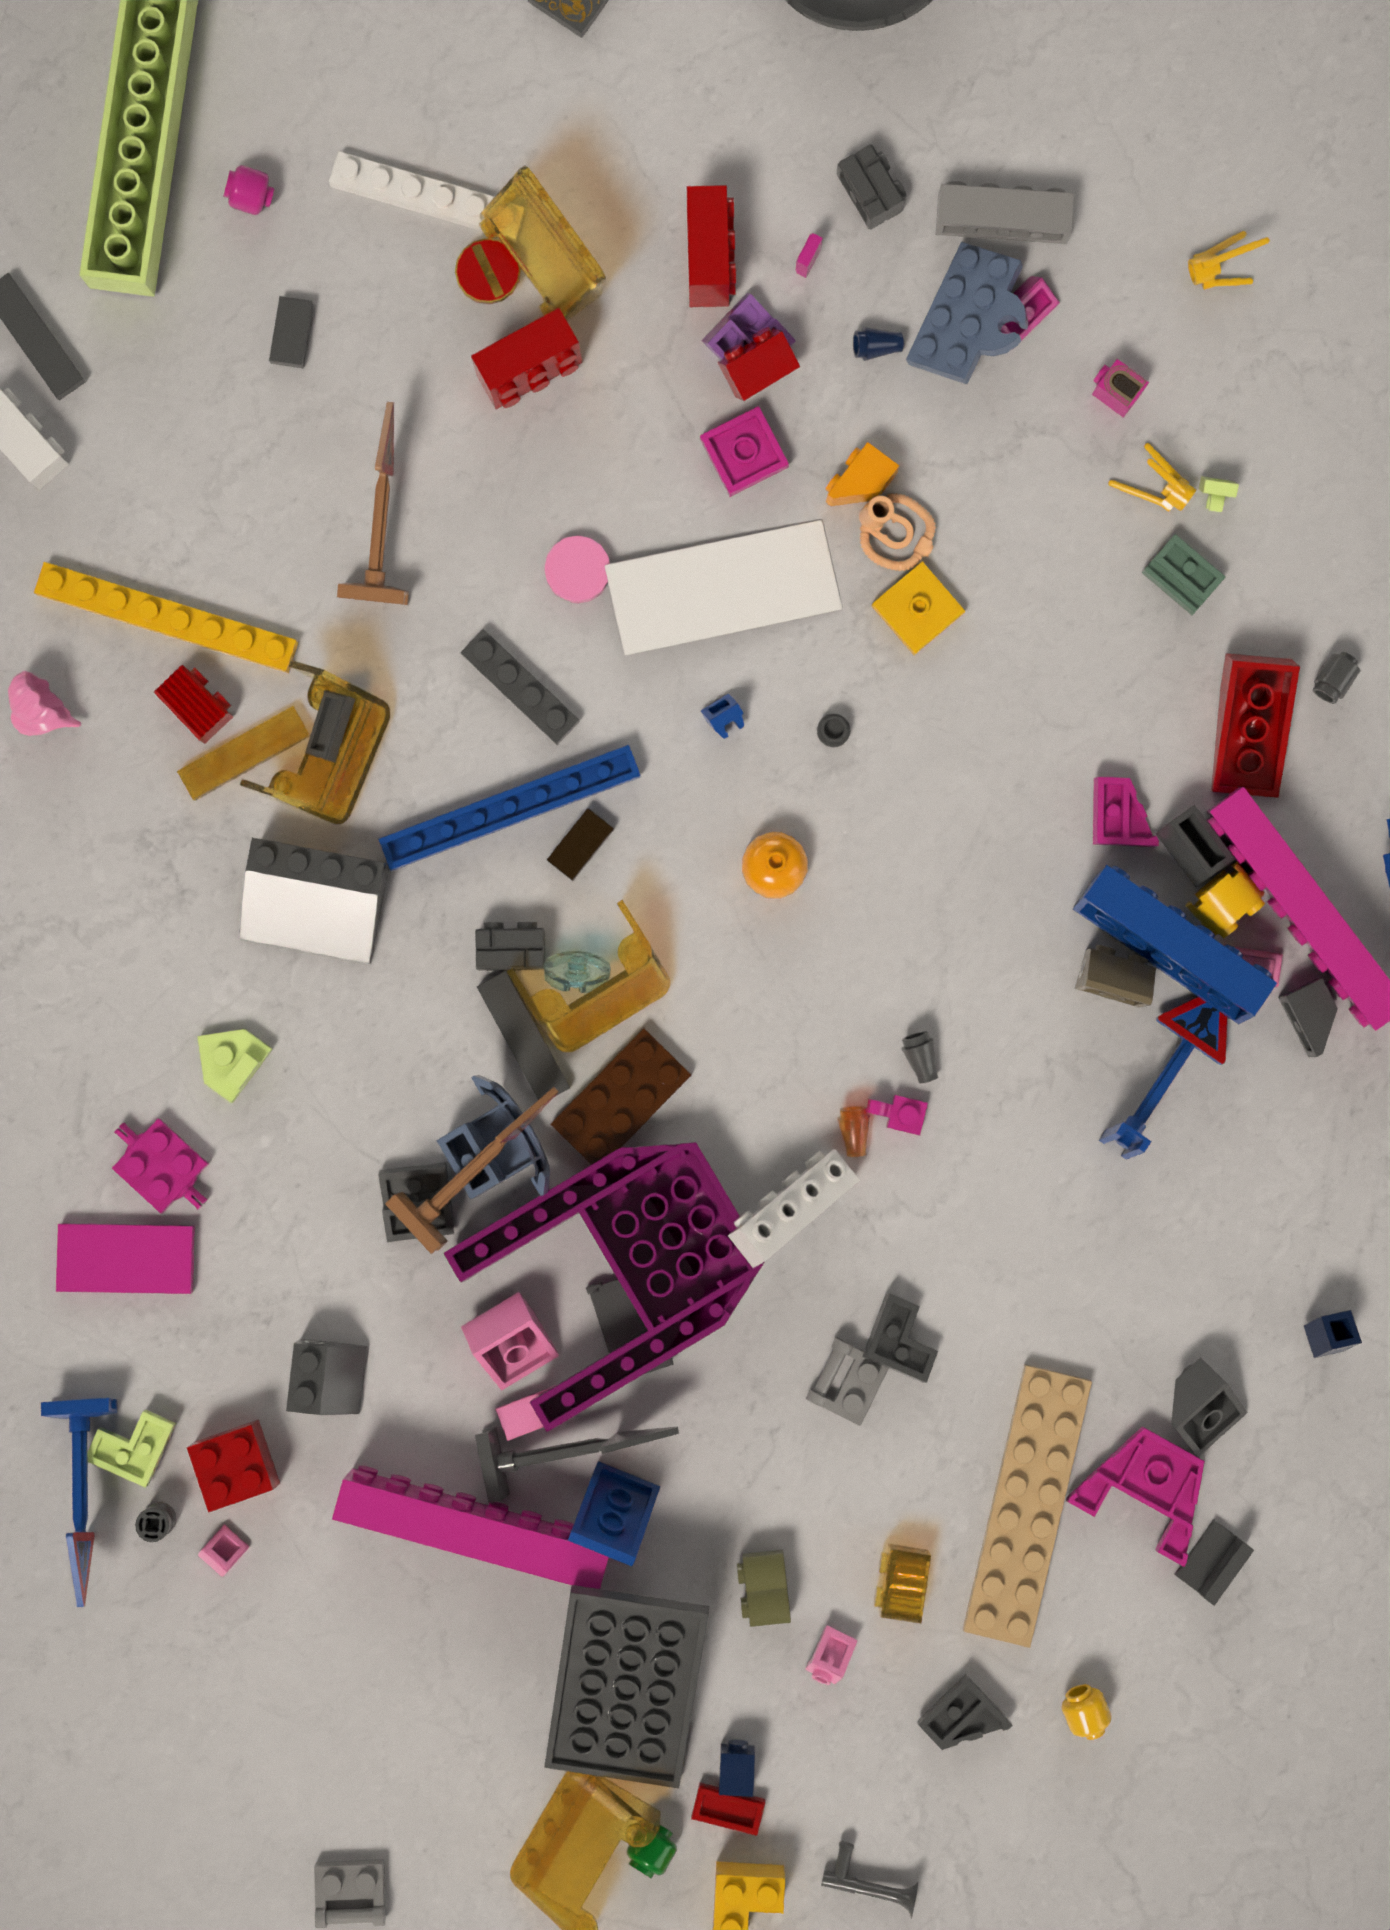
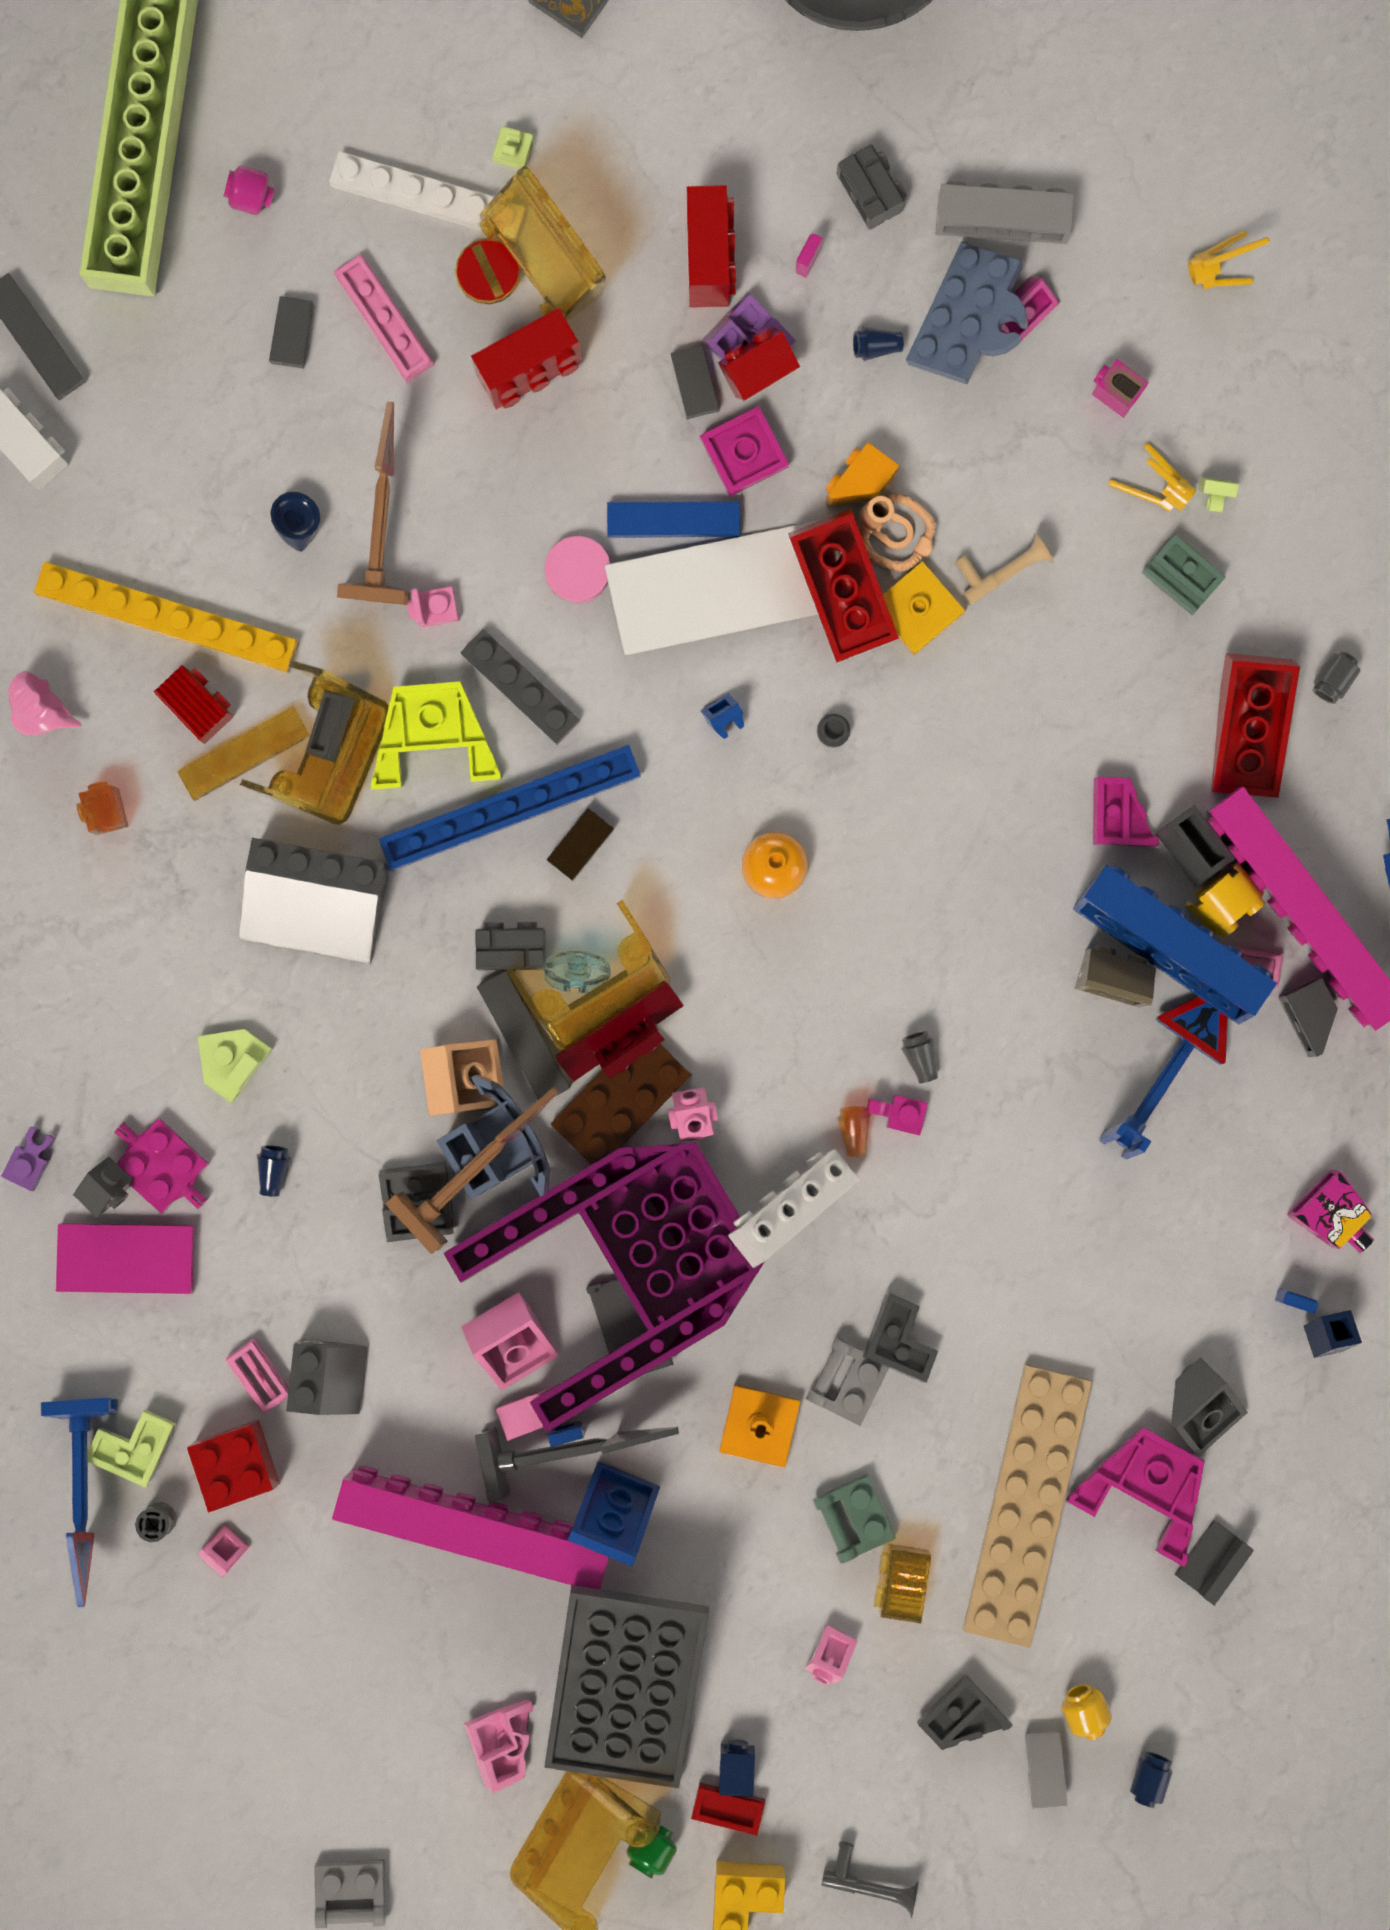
(27, 1163): none -> medium lavender plate
(102, 808): none -> clear orange brick
(103, 1187): none -> dark grey brick
(270, 1369): none -> bright pink tile
(272, 1168): none -> dark blue cone
(295, 519): none -> dark blue piece
(383, 318): none -> bright pink tile
(428, 720): none -> neon yellow wing
(433, 607): none -> bright pink bracket
(449, 1074): none -> light nougat slope
(500, 1744): none -> bright pink slope
(512, 148): none -> yellowish green tile
(566, 1433): none -> blue tile
(622, 1036): none -> dark red bracket
(673, 519): none -> blue tile
(692, 1114): none -> bright pink brick
(694, 382): none -> dark grey tile
(759, 1425): none -> light orange tile
(765, 1588): olive brick -> none
(843, 585): none -> red slope
(865, 1514): none -> sand green plate
(980, 587): none -> tan piece
(1046, 1770): none -> light grey slope
(1151, 1779): none -> dark blue brick
(1296, 1300): none -> blue tile
(1334, 1213): none -> torso

